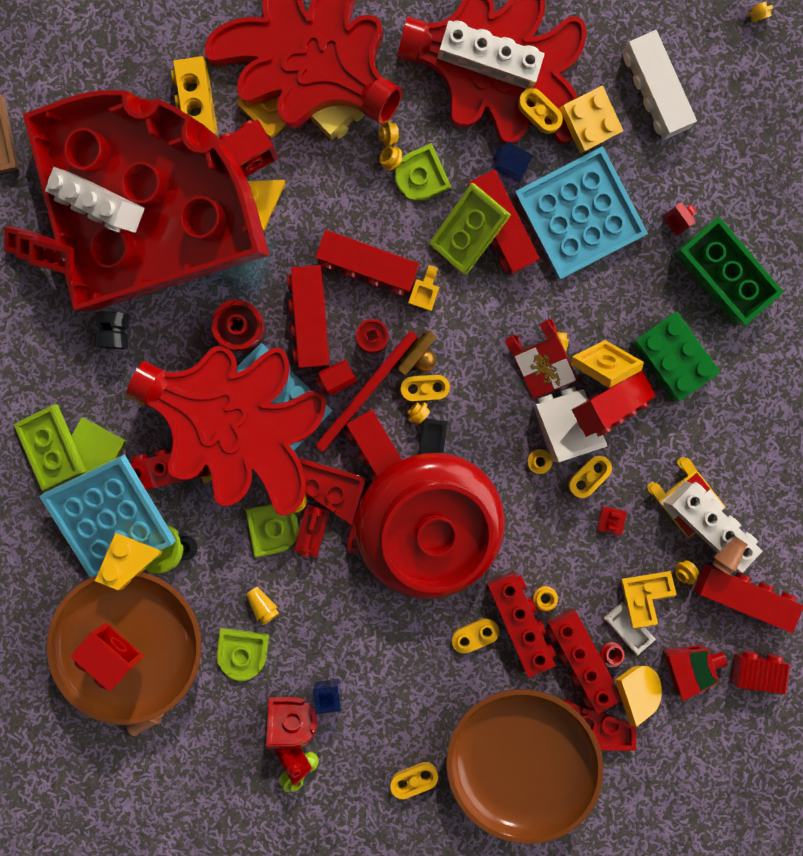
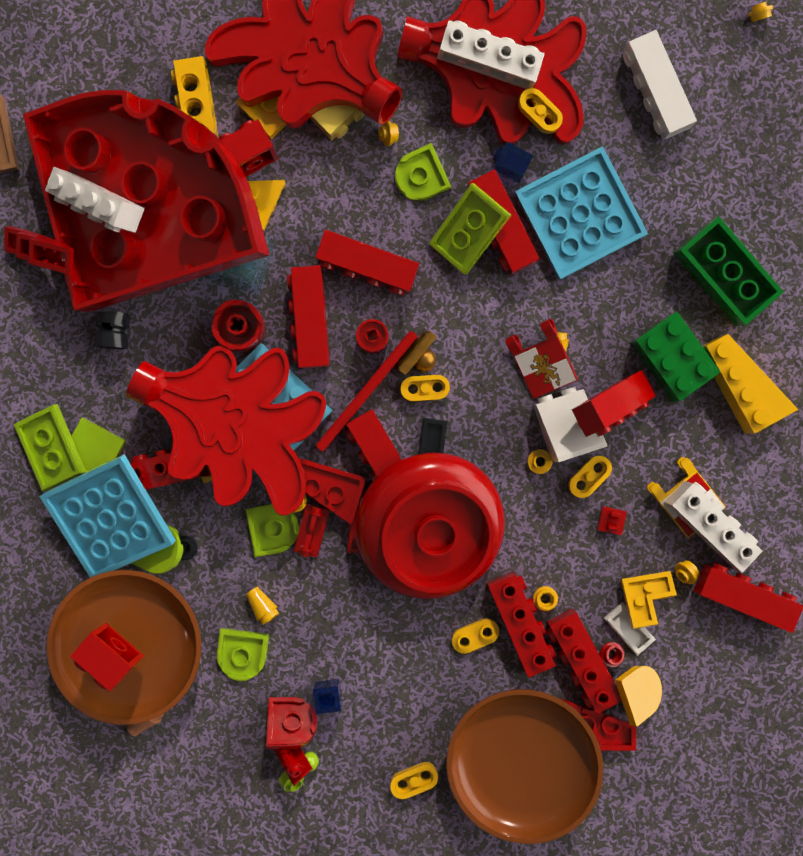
(125, 561): yellow wing -> none
(336, 378): red brick -> none
(390, 158): yellow plate -> none
(418, 413): yellow plate -> none
(424, 292): yellow plate -> none
(591, 119): yellow plate -> none
(607, 363): yellow plate -> none
(680, 218): red tile -> none
(693, 669): red torso -> none
(730, 555): nougat cone -> none
(746, 387): none -> yellow wedge
(760, 673): red brick -> none

